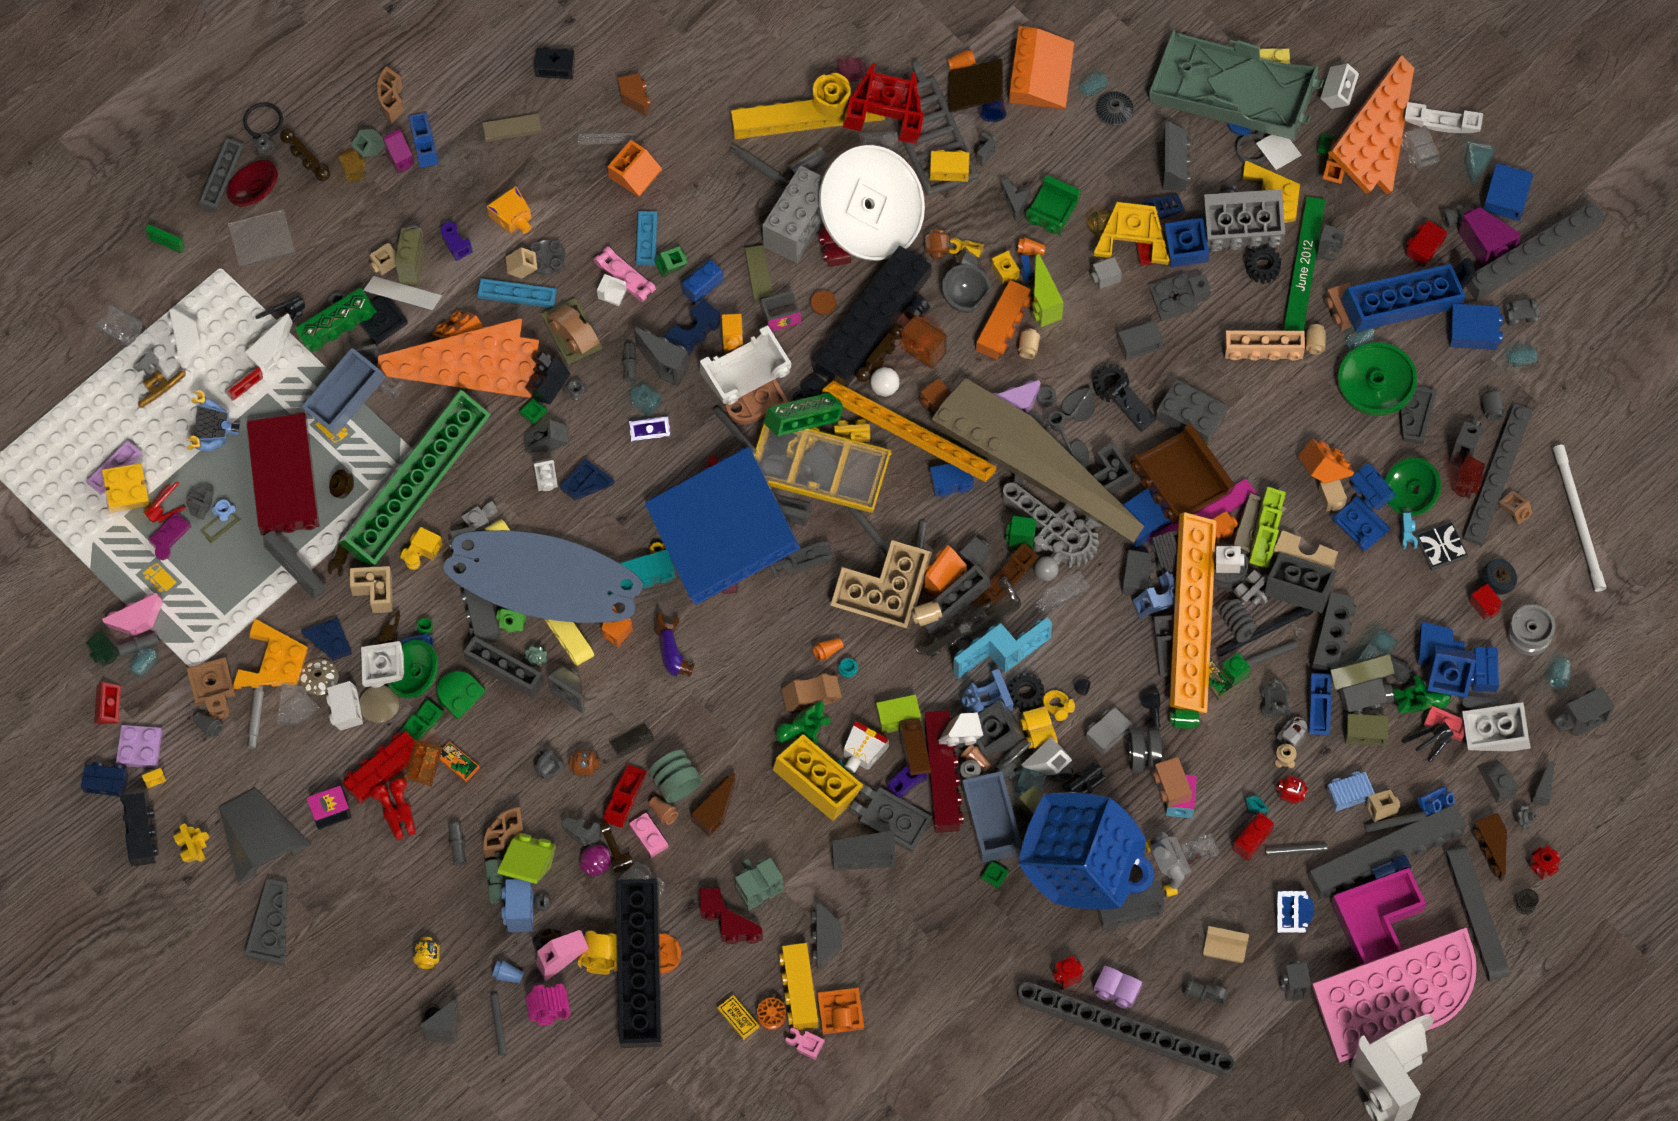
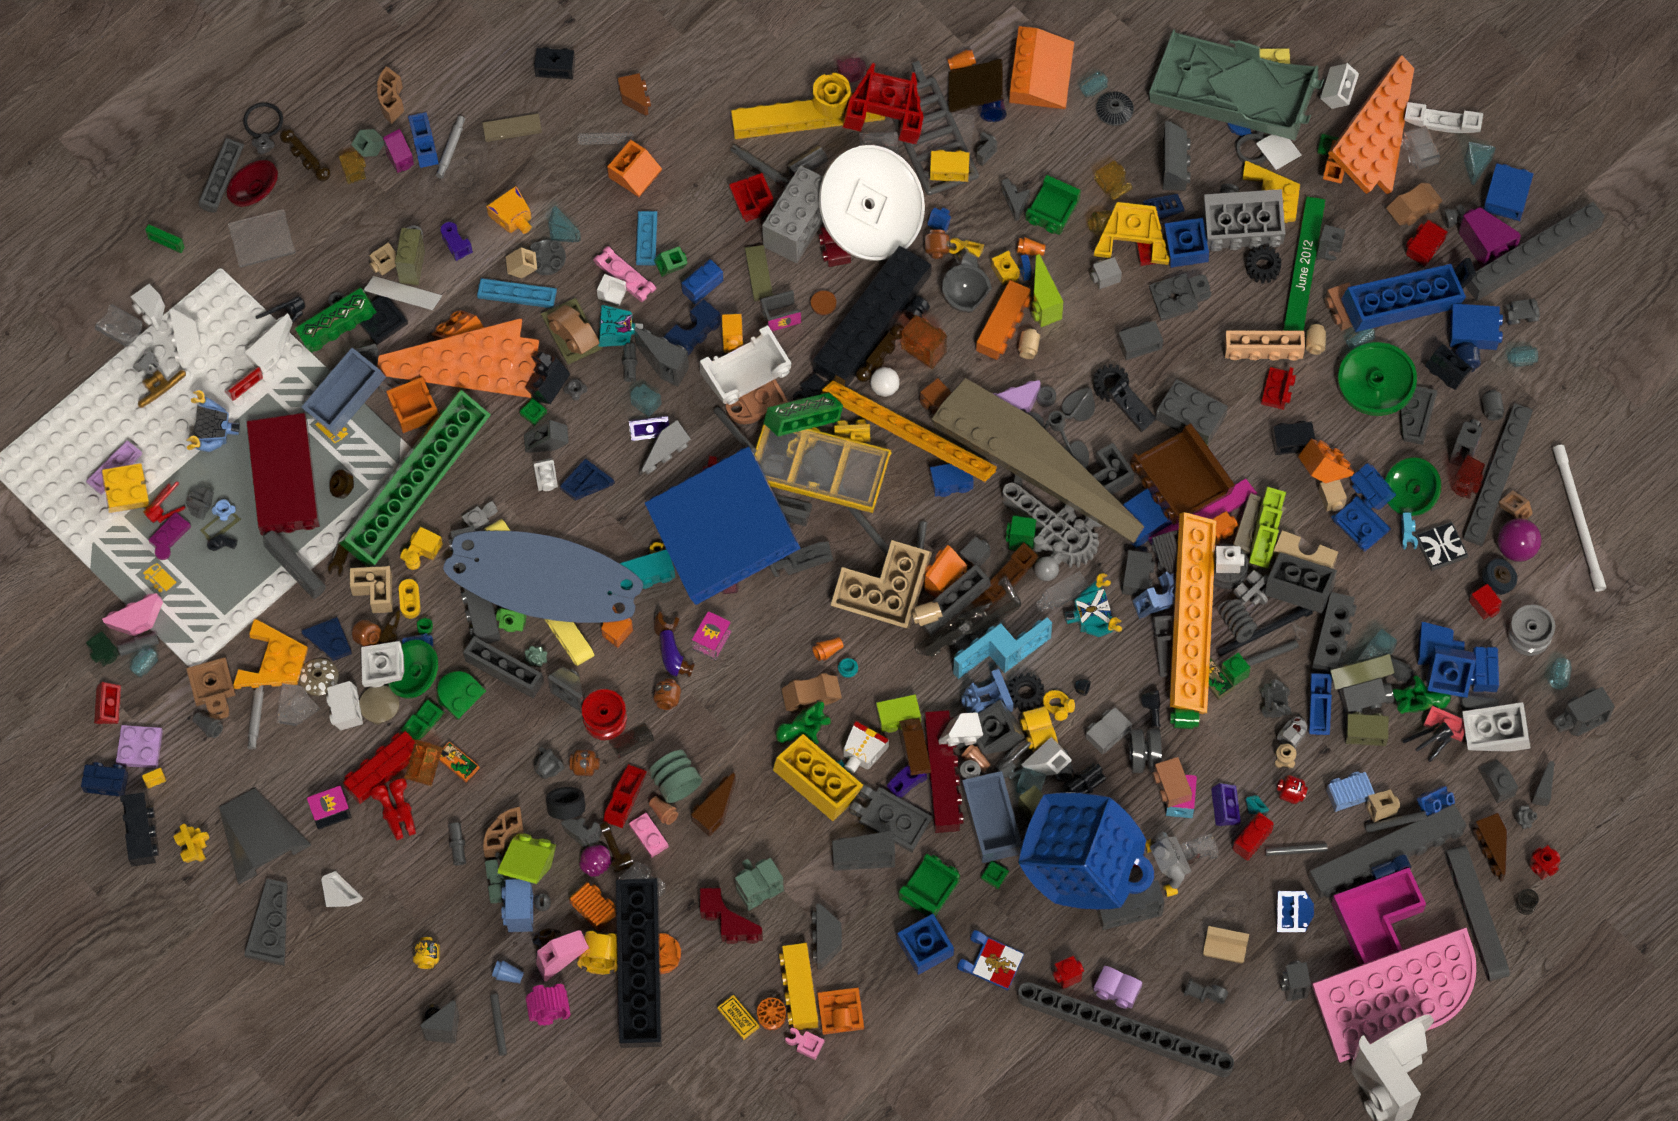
(149, 304): none -> white slope
(221, 541): none -> black arm
(338, 891): none -> white slope
(366, 633): none -> dark orange head
(409, 600): none -> yellow plate
(411, 405): none -> orange piece
(450, 147): none -> light grey piece
(561, 227): none -> clear light blue slope
(565, 803): none -> black tyre
(593, 906): none -> orange brick
(604, 714): none -> red wheel
(615, 326): none -> teal torso
(666, 442): none -> light grey slope
(667, 694): none -> dark orange head
(711, 636): none -> piece
(752, 197): none -> red plate
(925, 944): none -> blue brick
(930, 886): none -> green panel
(939, 219): none -> blue tile
(995, 962): none -> flag
(1093, 610): none -> torso
(1111, 178): none -> clear yellow brick
(1225, 805): none -> dark purple slope
(1277, 388): none -> red bracket
(1292, 437): none -> black brick
(1414, 204): none -> medium nougat brick
(1448, 367): none -> black brick
(1470, 354): none -> dark blue head
(1519, 540): none -> magenta piece

